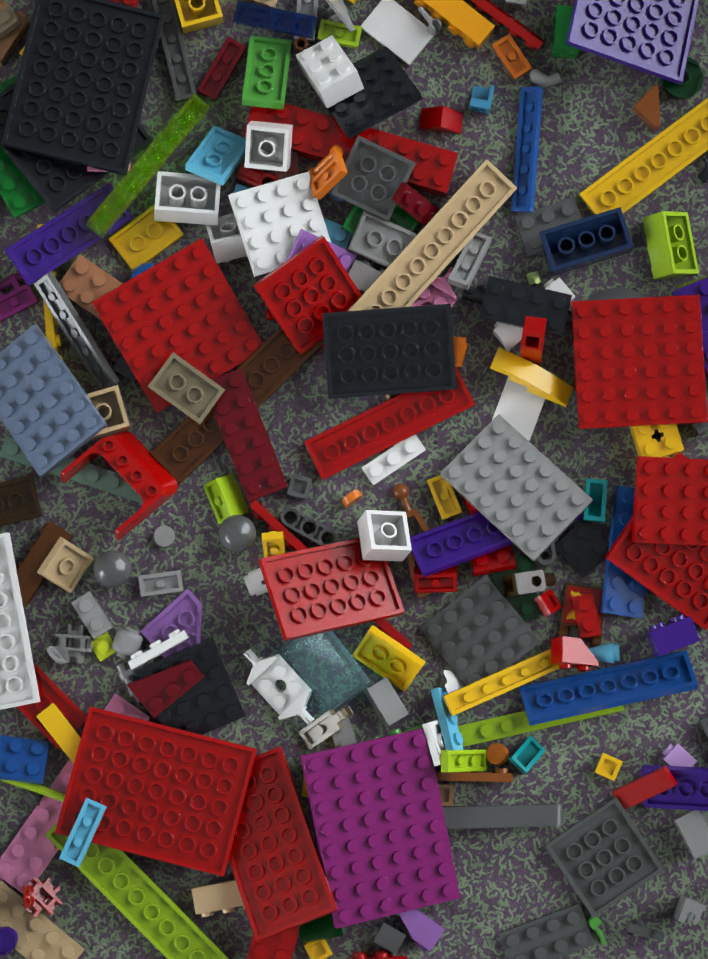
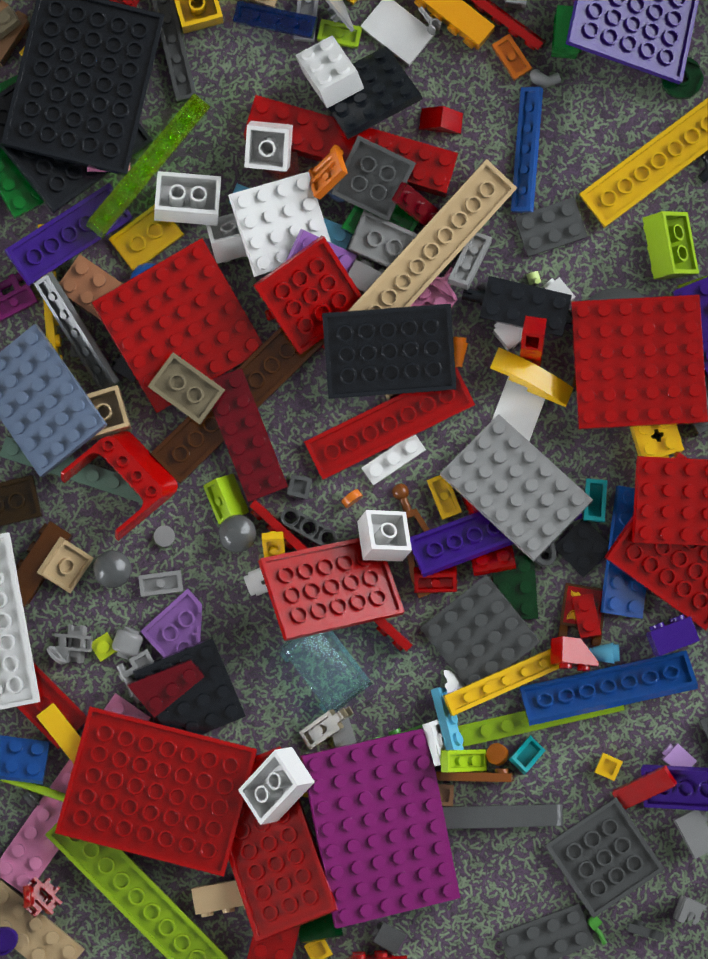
(83, 832): medium azure plate -> none
(92, 615): light grey brick -> none
(157, 648): white plate -> none
(217, 155): medium azure plate -> none
(221, 69): dark red plate -> none
(254, 177): red piece -> none
(264, 678): white plate -> none
(266, 72): bright green plate -> none
(276, 785): none -> white brick
(298, 45): reddish brown pin -> none
(386, 702): light grey hinge -> none
(388, 658): yellow plate -> none
(422, 929): medium lavender slope -> none
(481, 99): dark azure panel -> none
(521, 583): torso -> none
(548, 603): red plate -> none
(586, 241): dark blue slope -> none
(649, 109): dark orange slope -> none

